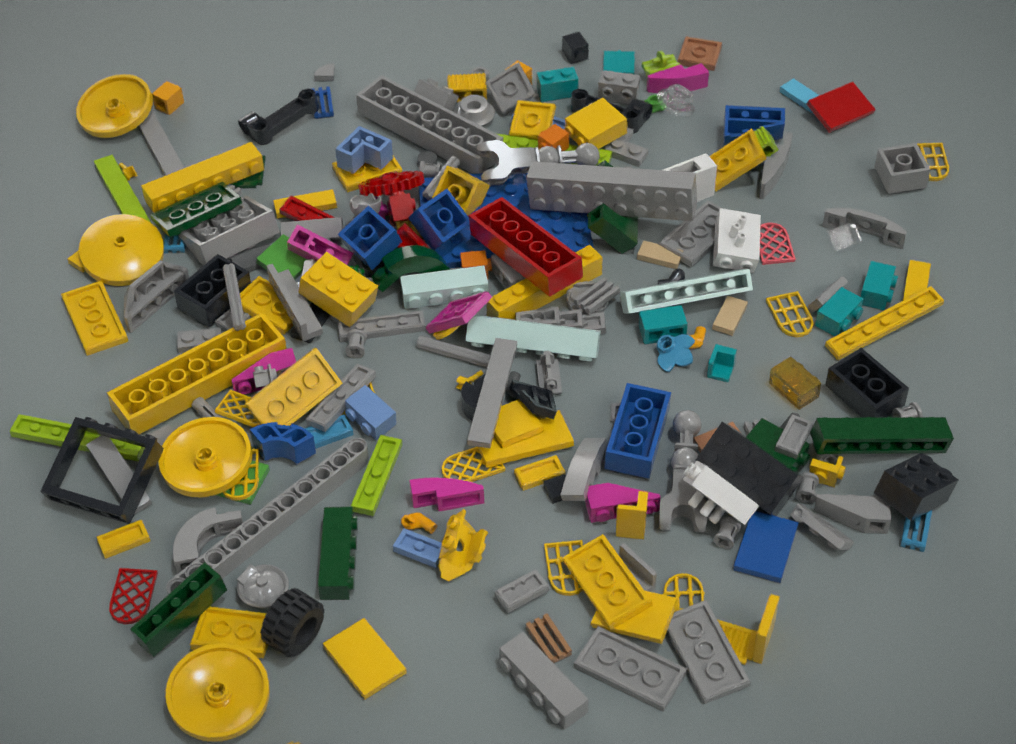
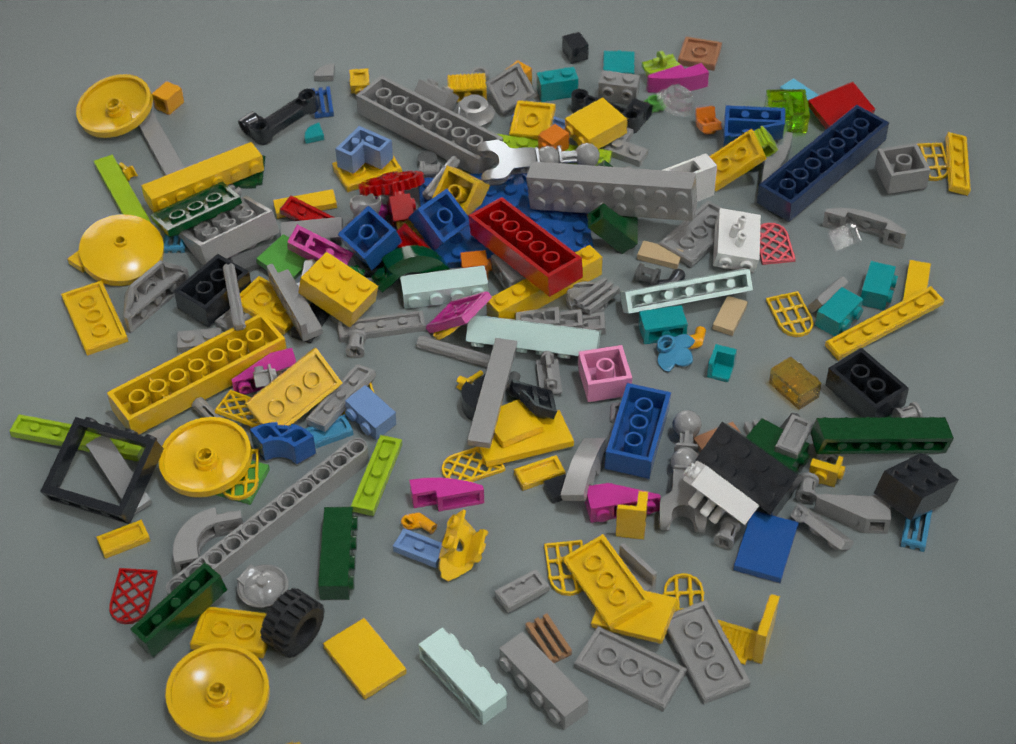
(314, 134): none -> teal tile
(358, 80): none -> yellow bracket
(463, 675): none -> light aqua brick
(604, 372): none -> bright pink brick
(641, 270): none -> dark grey bush
(706, 120): none -> orange bracket
(795, 106): none -> clear neon green brick
(822, 163): none -> dark blue brick
(957, 163): none -> yellow tile

